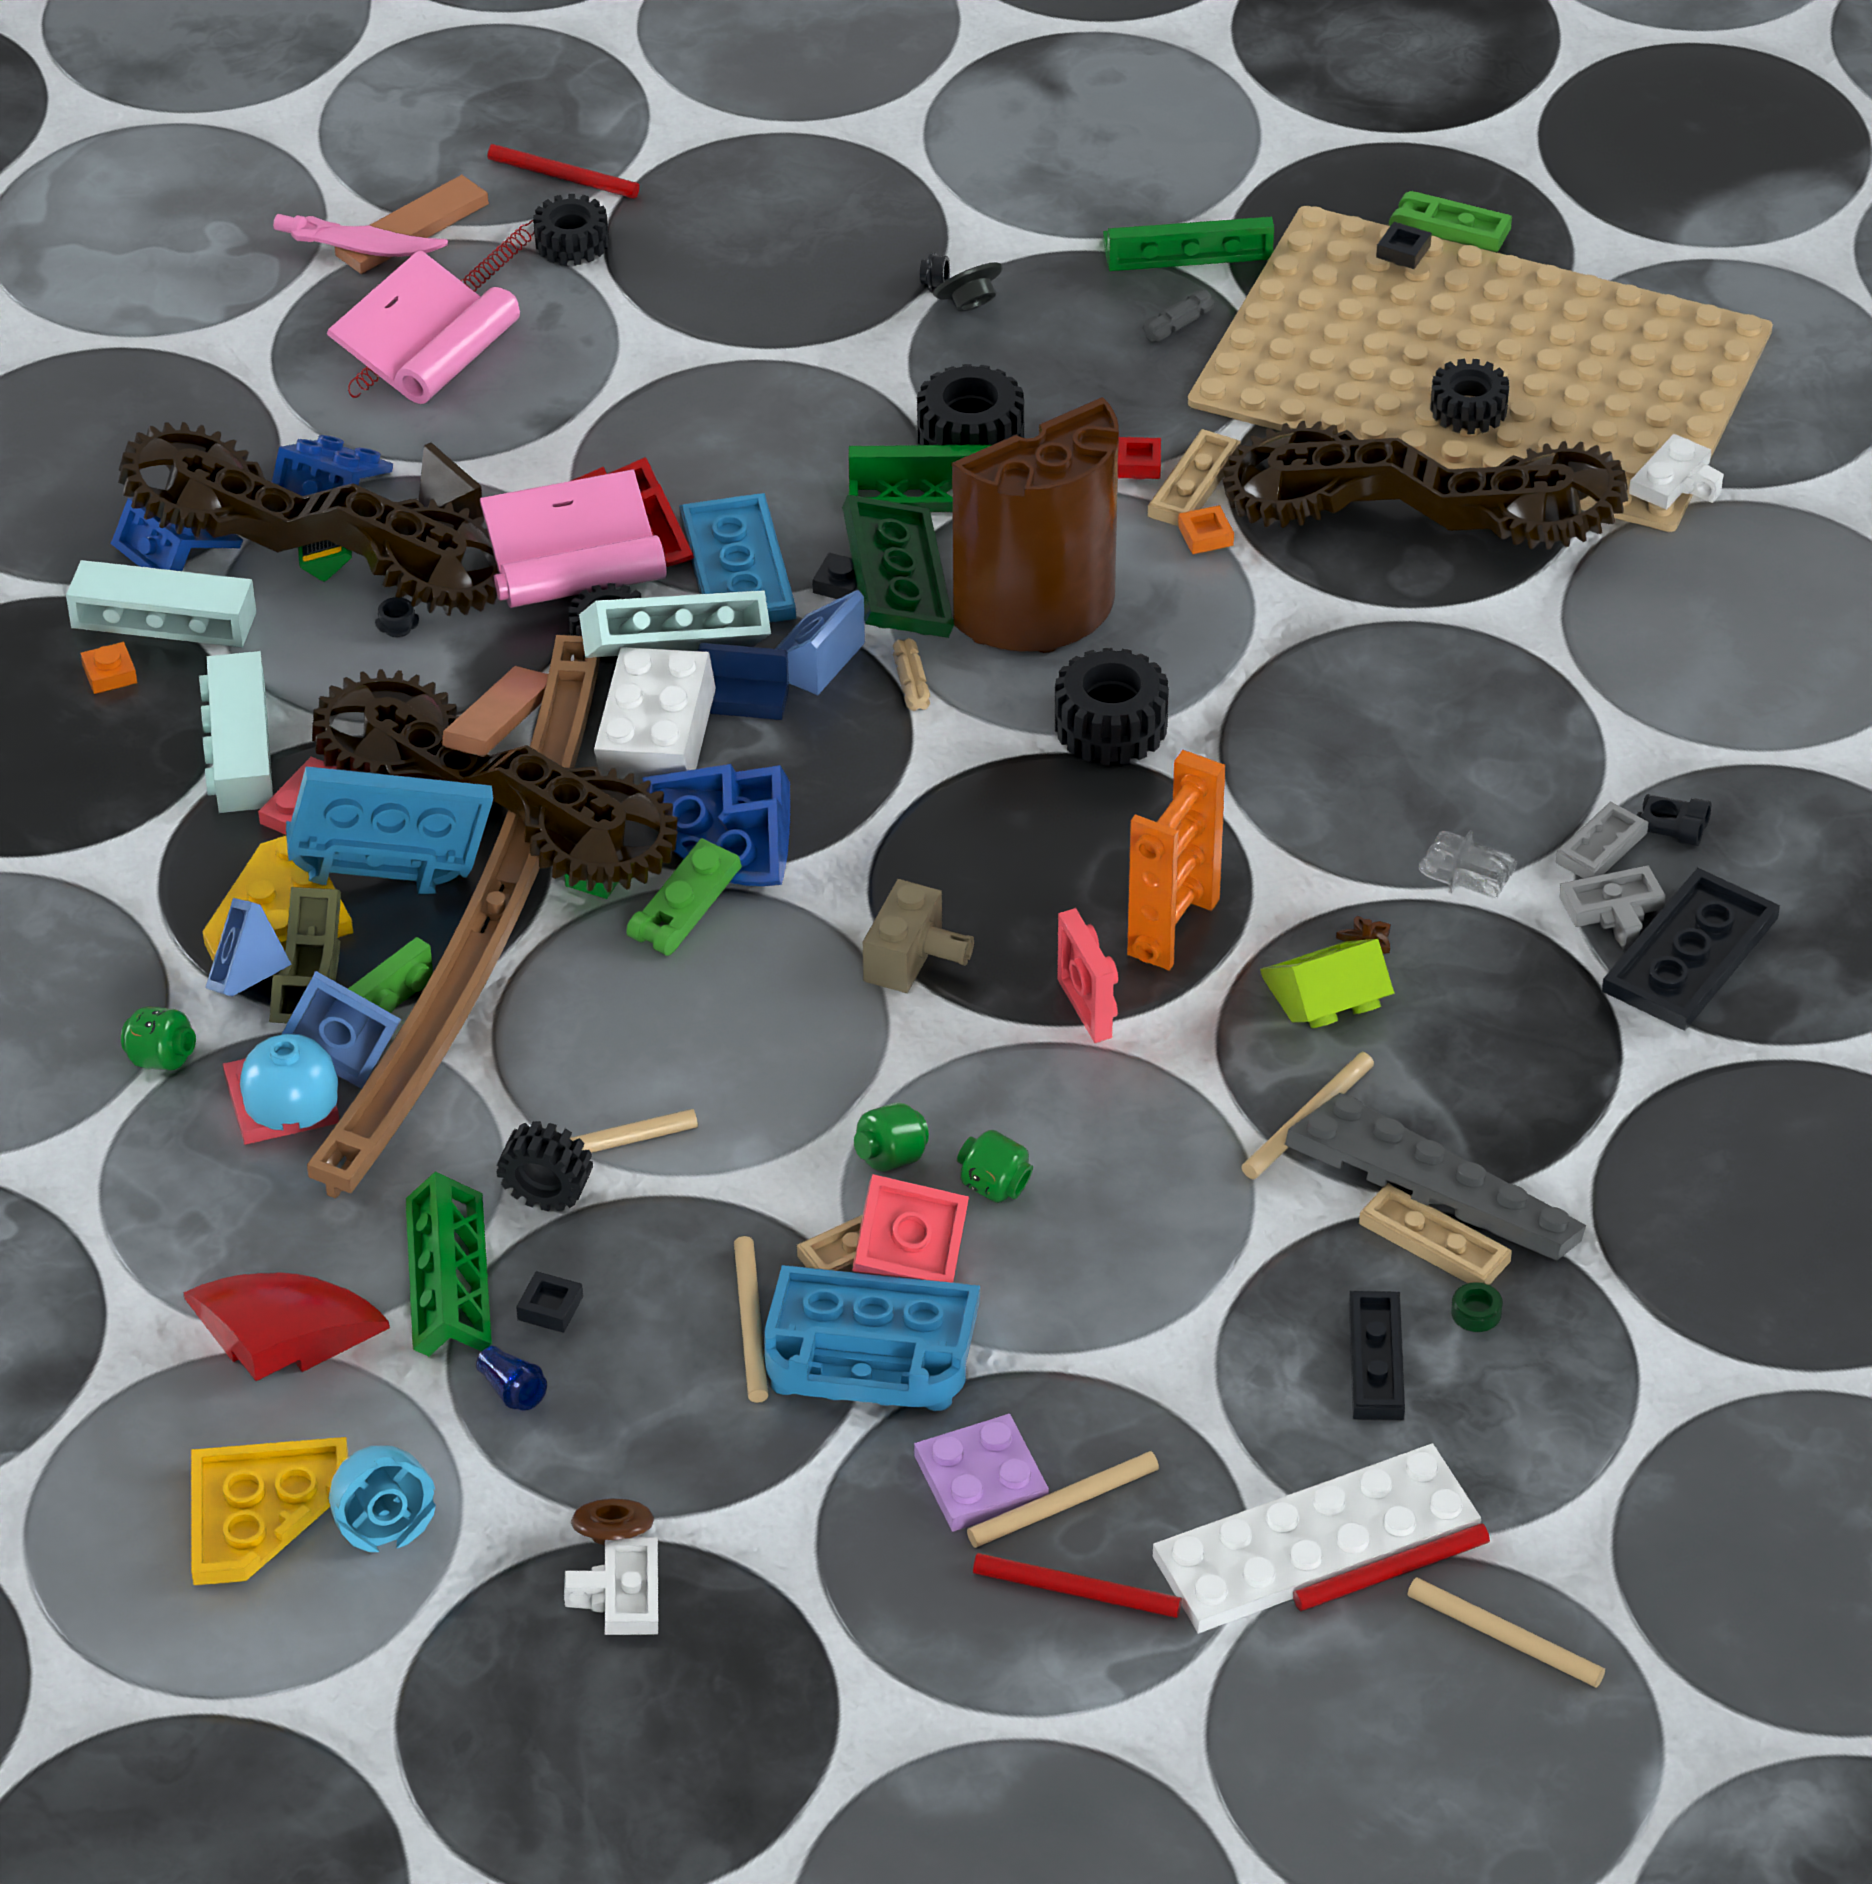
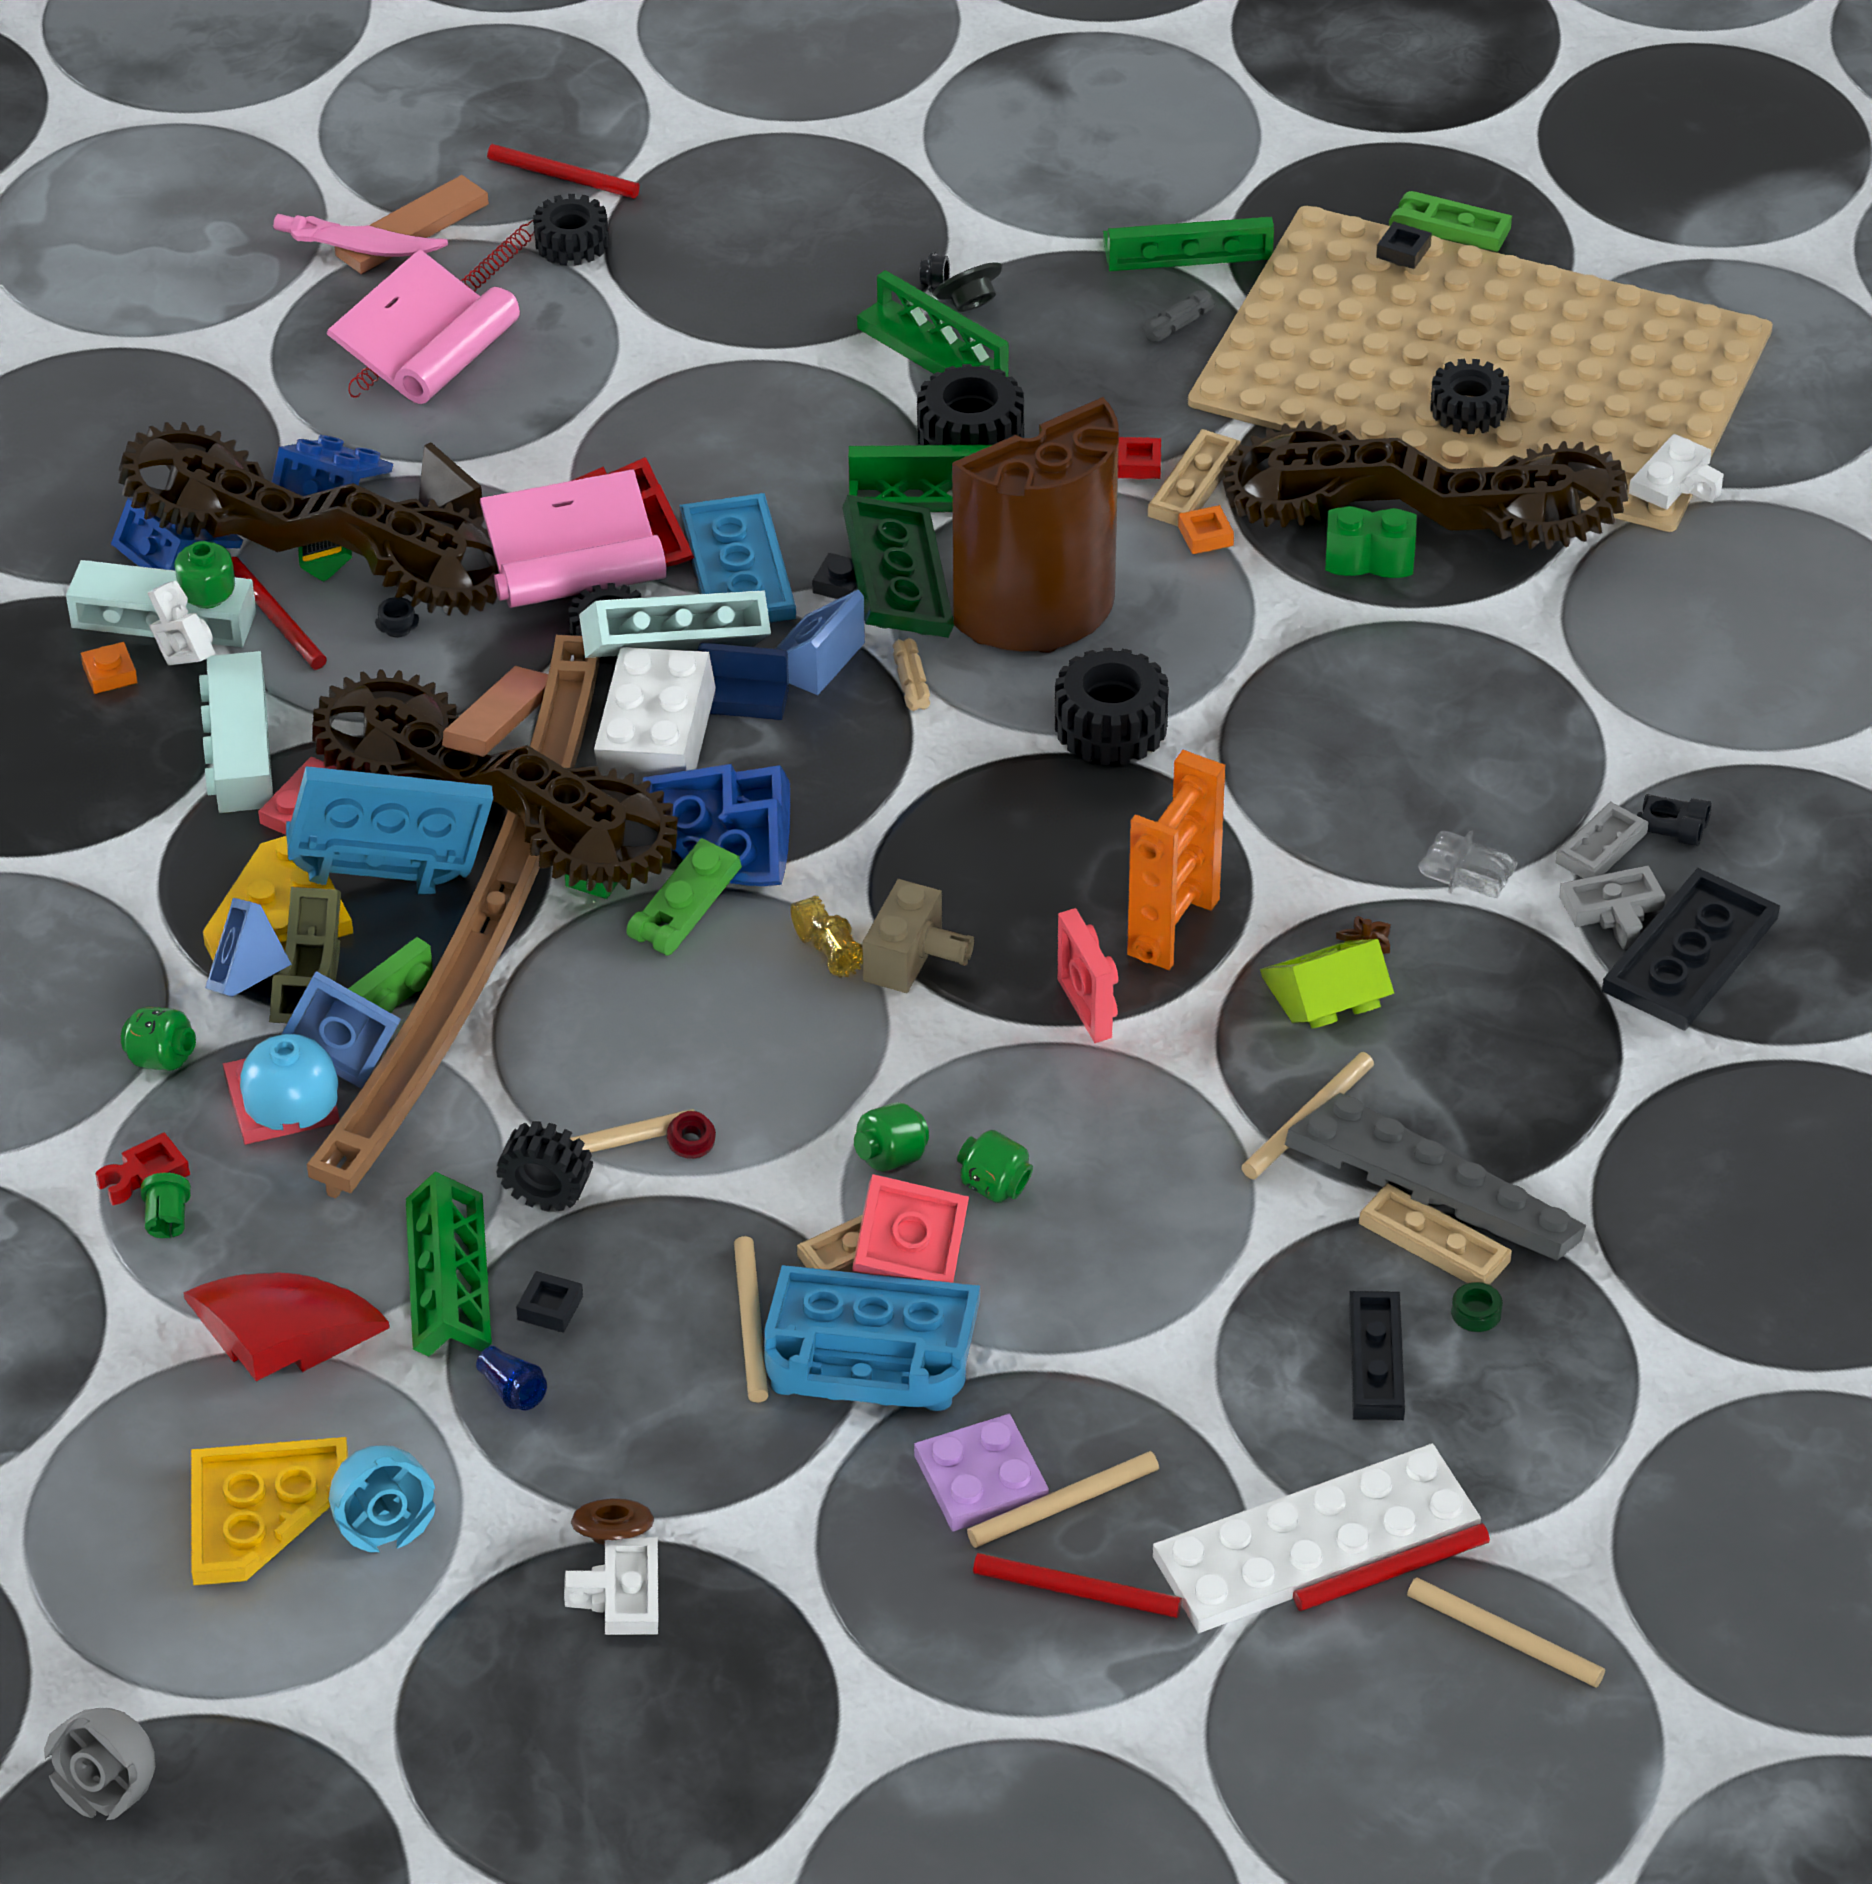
(100, 1761): none -> light grey cylinder
(139, 1162): none -> red plate
(165, 1204): none -> green bush
(178, 634): none -> white hinge
(205, 574): none -> green head
(281, 618): none -> red bar
(694, 1123): none -> dark red plate
(828, 935): none -> clear yellow connector
(926, 343): none -> green fence
(1370, 542): none -> green brick

